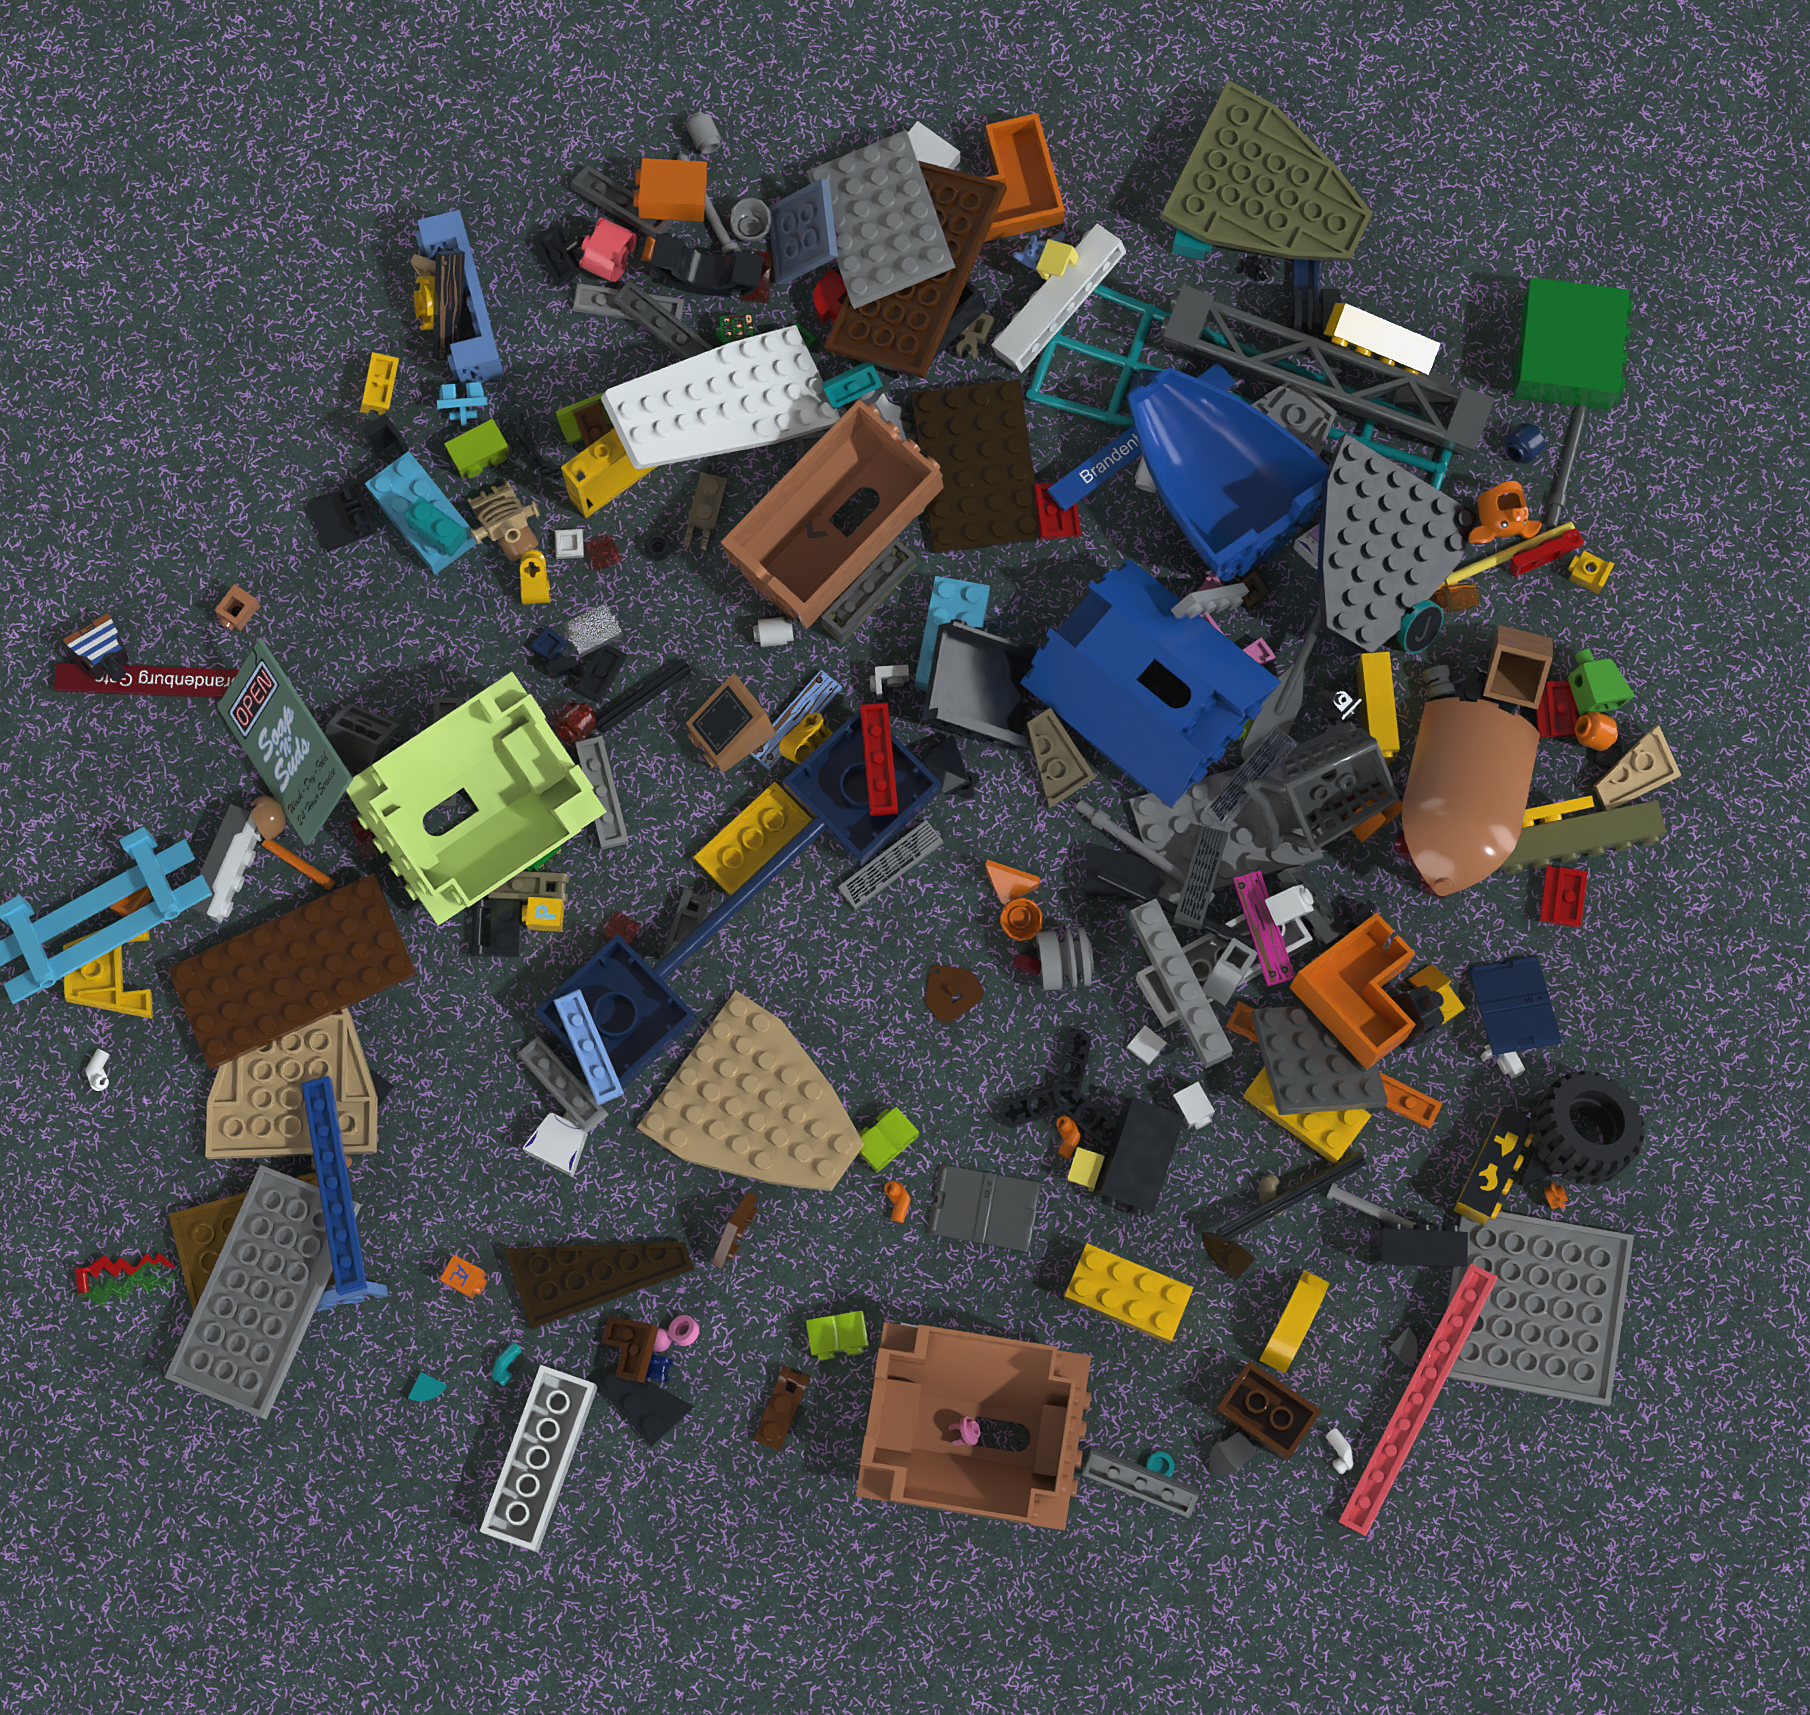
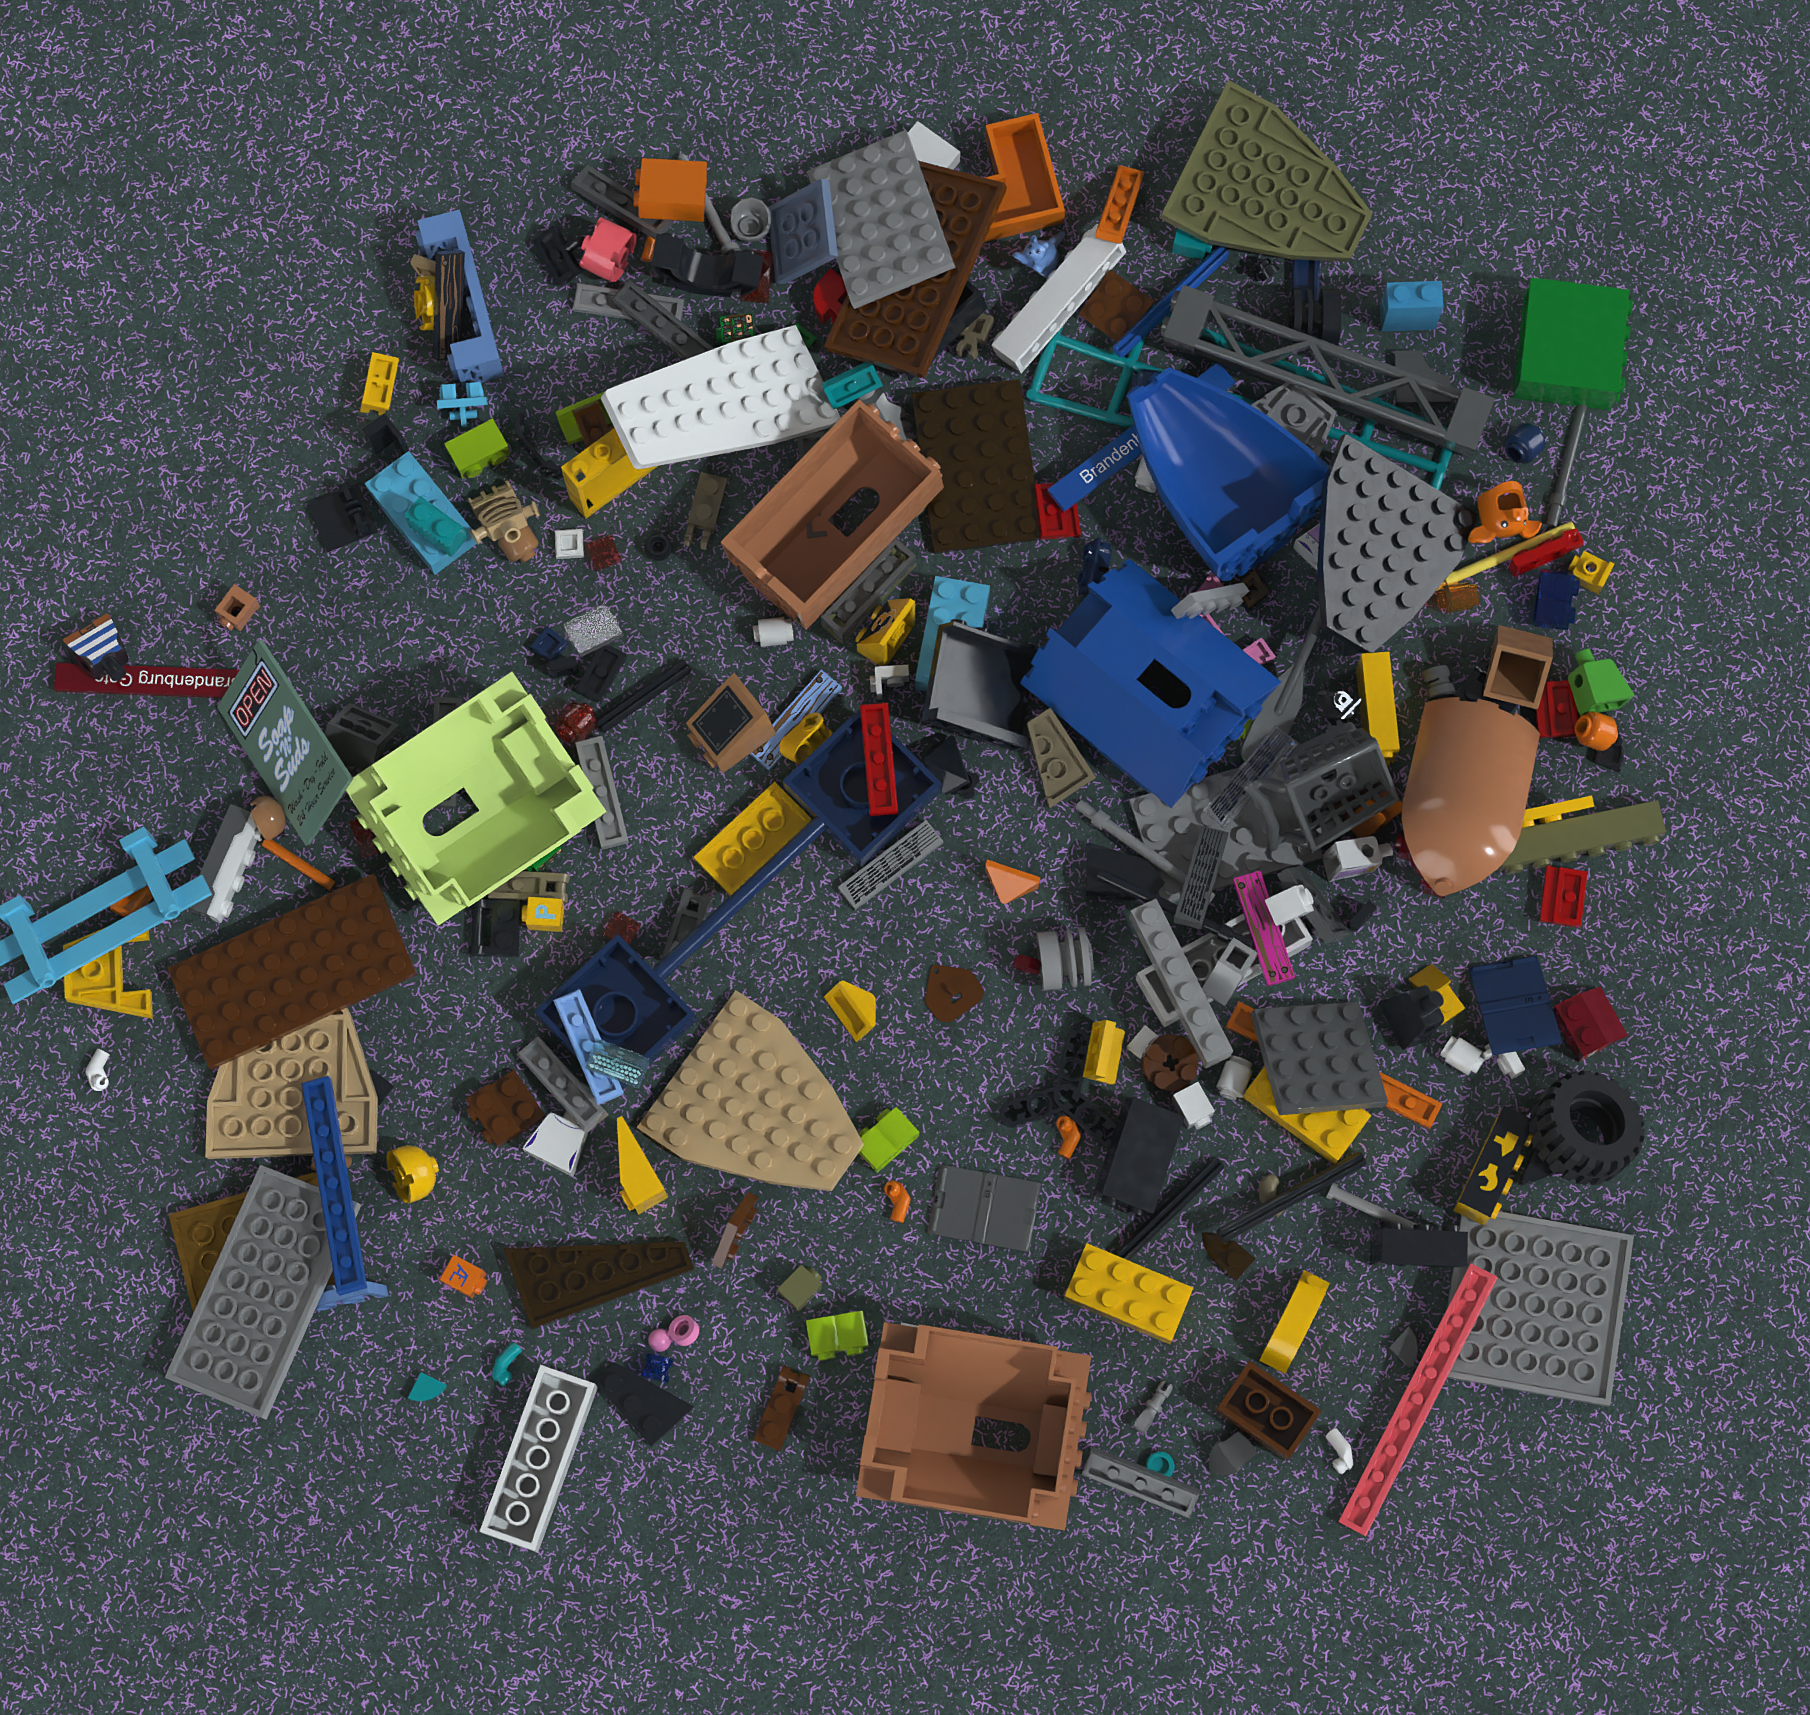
(135, 1278): piece -> none
(412, 1171): none -> yellow cylinder
(504, 1109): none -> reddish brown plate
(534, 582): yellow piece -> none
(617, 1063): none -> clear light blue slope
(637, 1177): none -> yellow slope
(637, 1345): reddish brown plate -> none
(703, 133): light grey brick -> none
(800, 1287): none -> olive brick
(853, 1007): none -> yellow slope
(887, 631): none -> yellow slope
(969, 1431): bright pink plate -> none
(1021, 919): orange hair -> none
(1056, 258): light yellow panel -> none
(1085, 1168): light yellow panel -> none
(1095, 556): none -> dark blue hinge
(1104, 1052): none -> yellow panel
(1116, 306): none -> reddish brown plate
(1119, 204): none -> orange tile
(1152, 1407): none -> light grey piece
(1156, 1053): none -> reddish brown plate
(1162, 308): none -> blue axle
(1170, 1209): none -> black axle
(1234, 1078): none -> white brick
(1347, 991): orange piece -> none
(1355, 857): none -> white torso
(1381, 339): brick -> none
(1411, 306): none -> dark azure brick
(1420, 626): tile -> none
(1462, 1055): none -> white brick
(1554, 599): none -> clear blue brick
(1556, 1195): orange plate -> none
(1588, 1023): none -> dark red slope
(1638, 771): tan wing -> none

